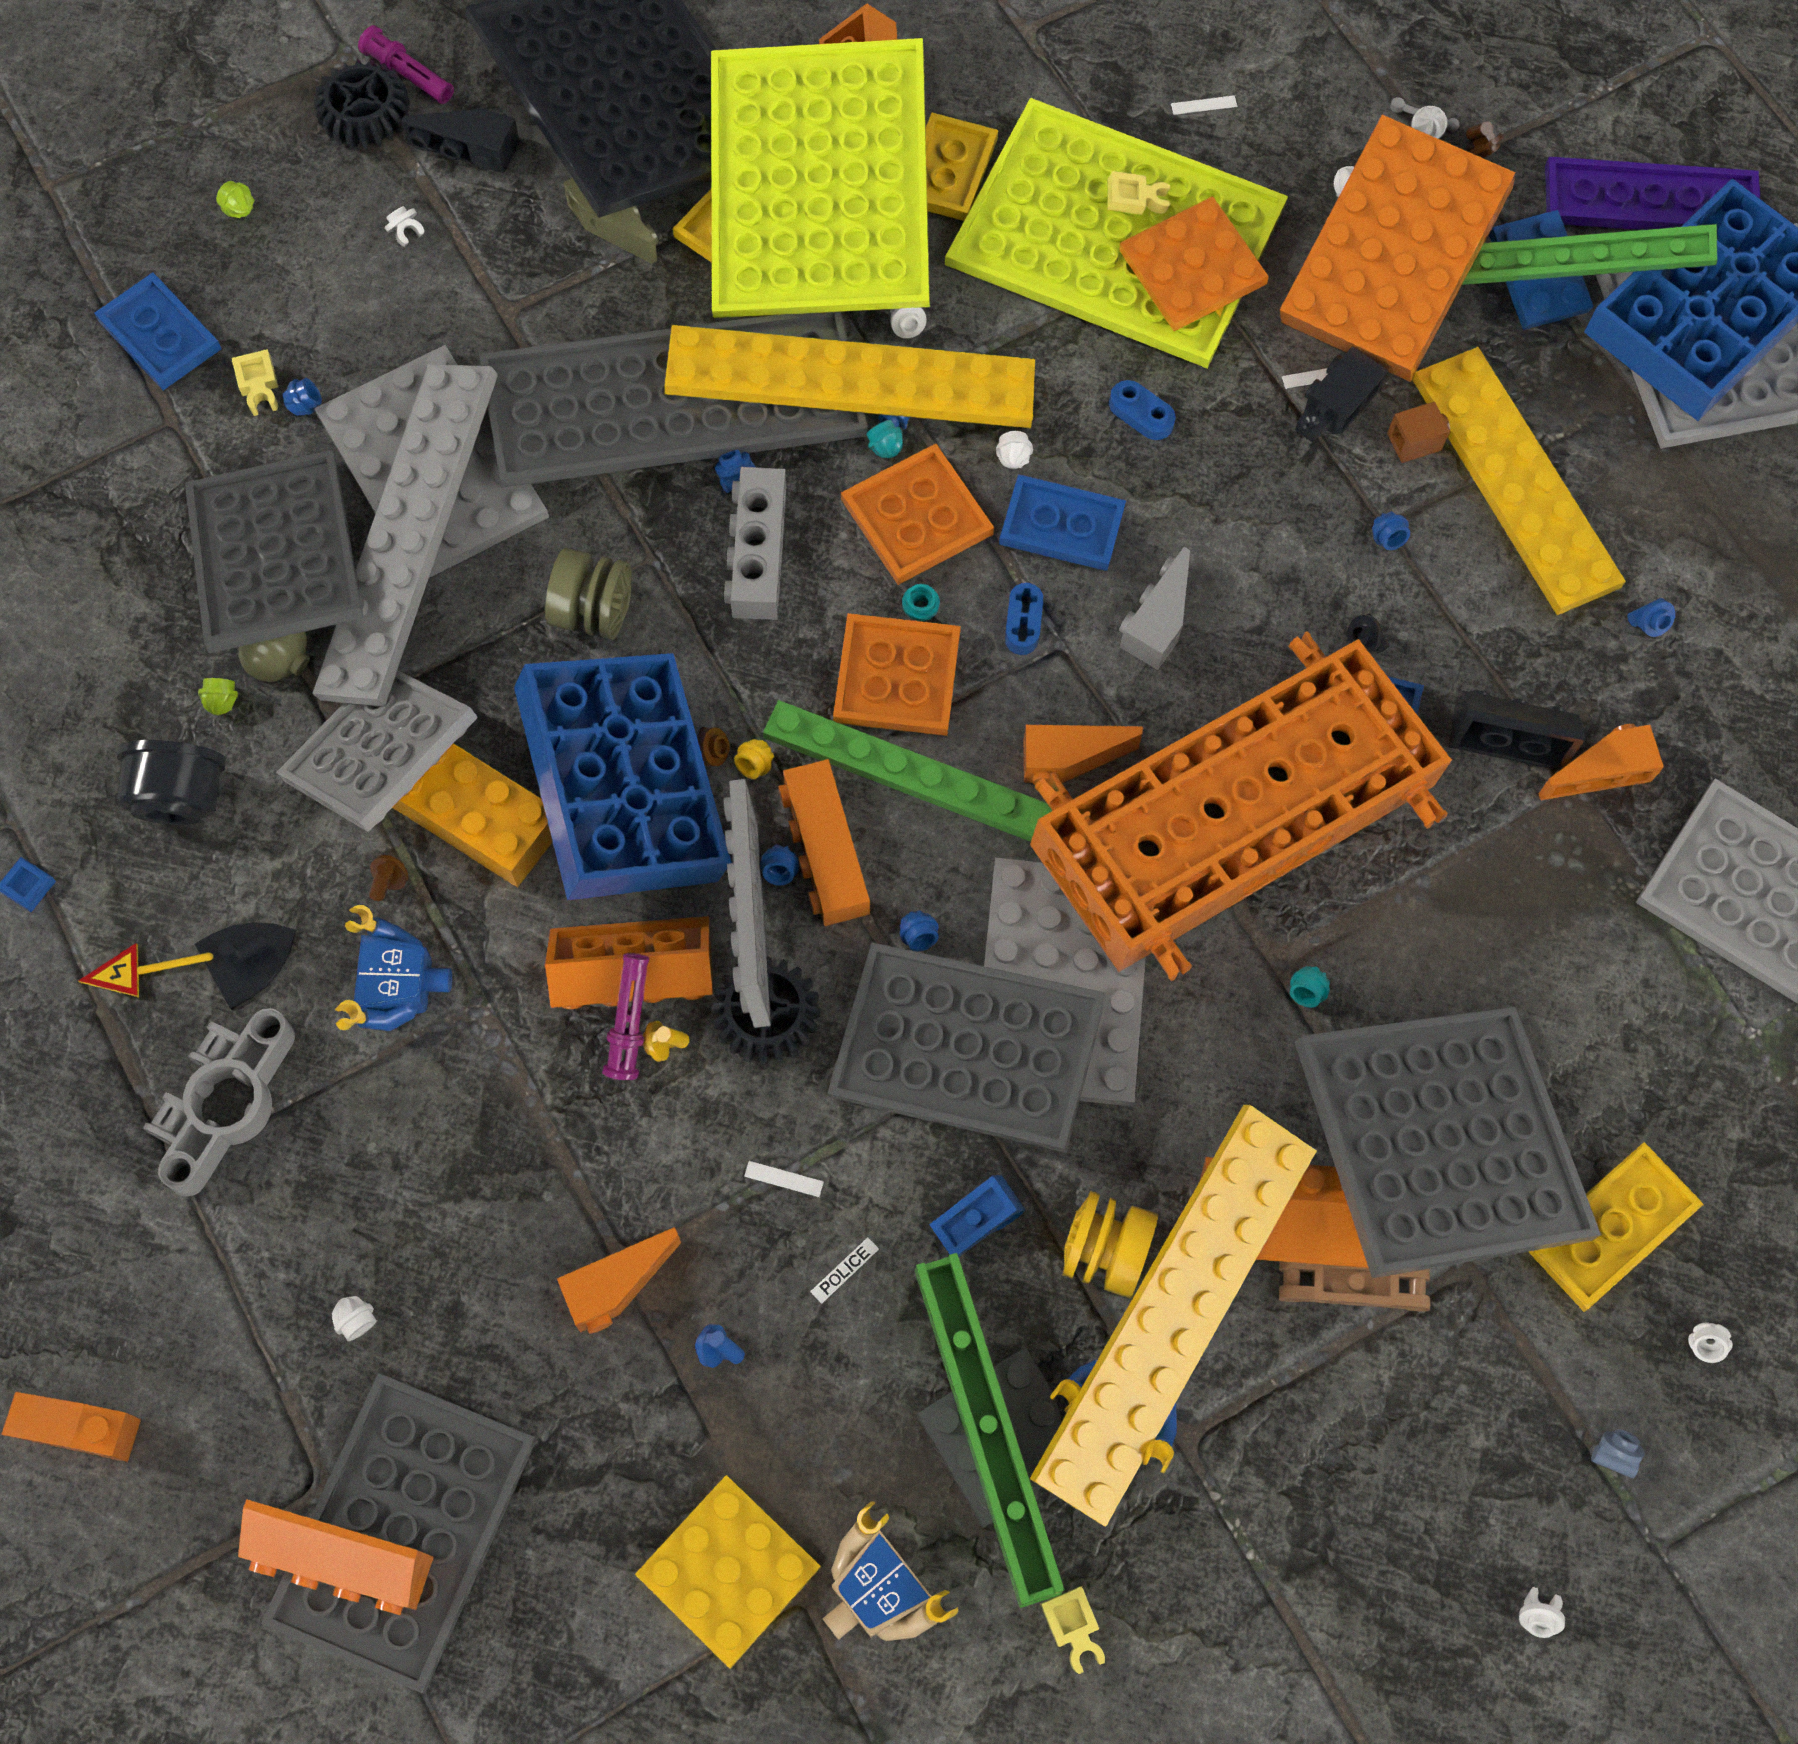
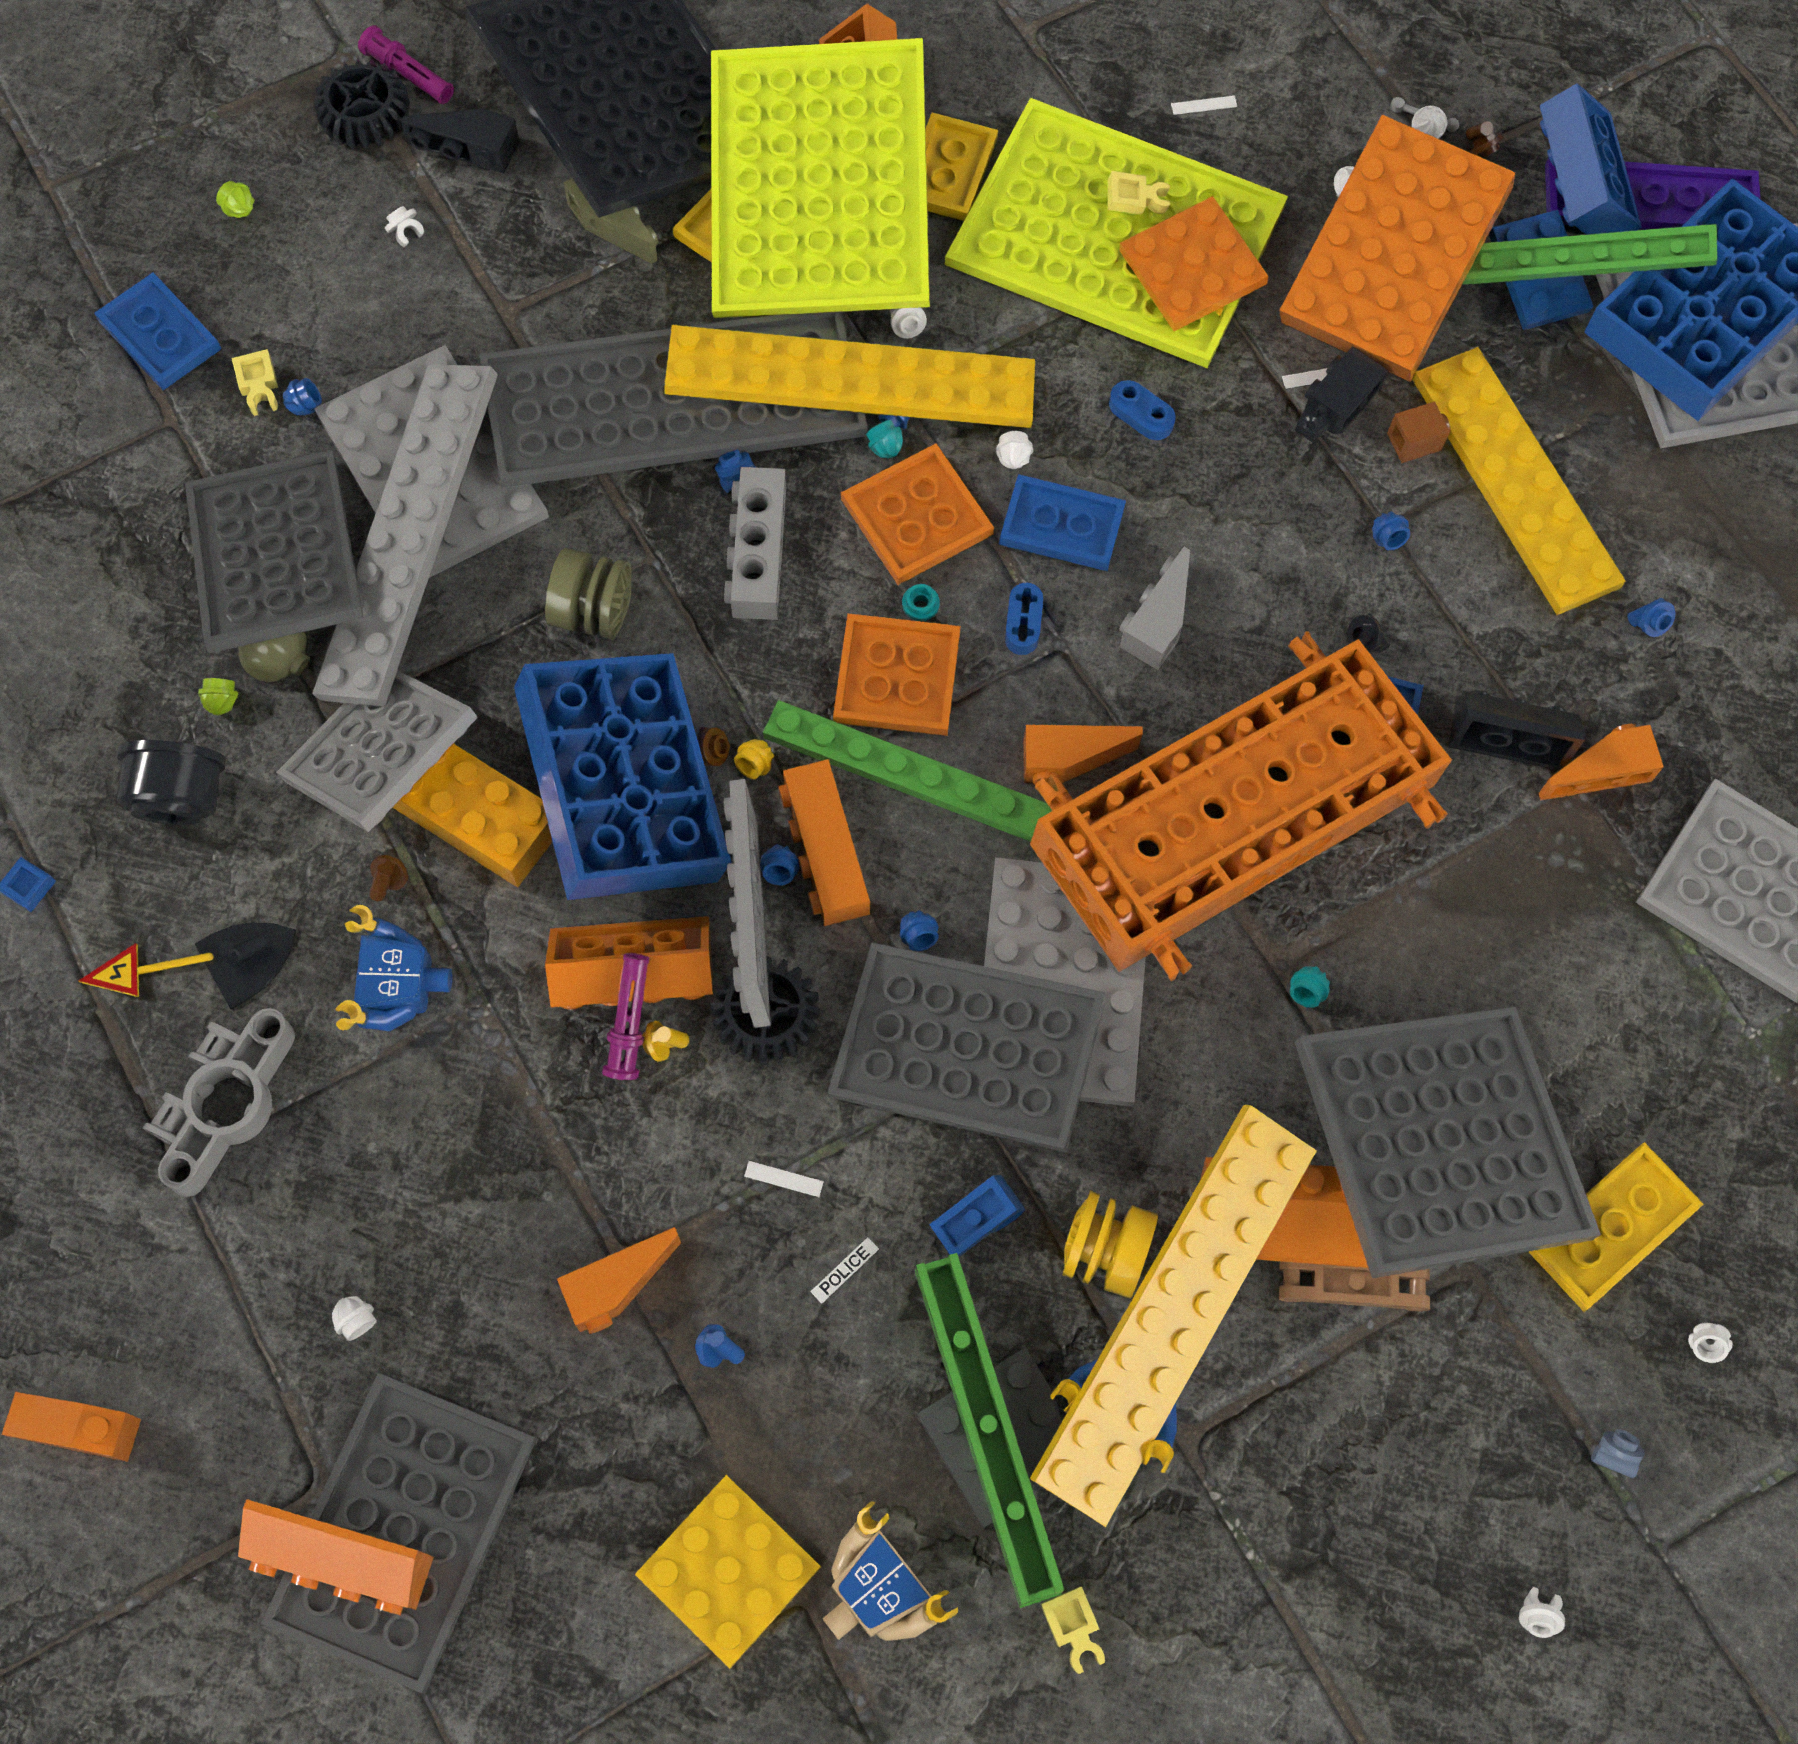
(1588, 163): none -> blue slope

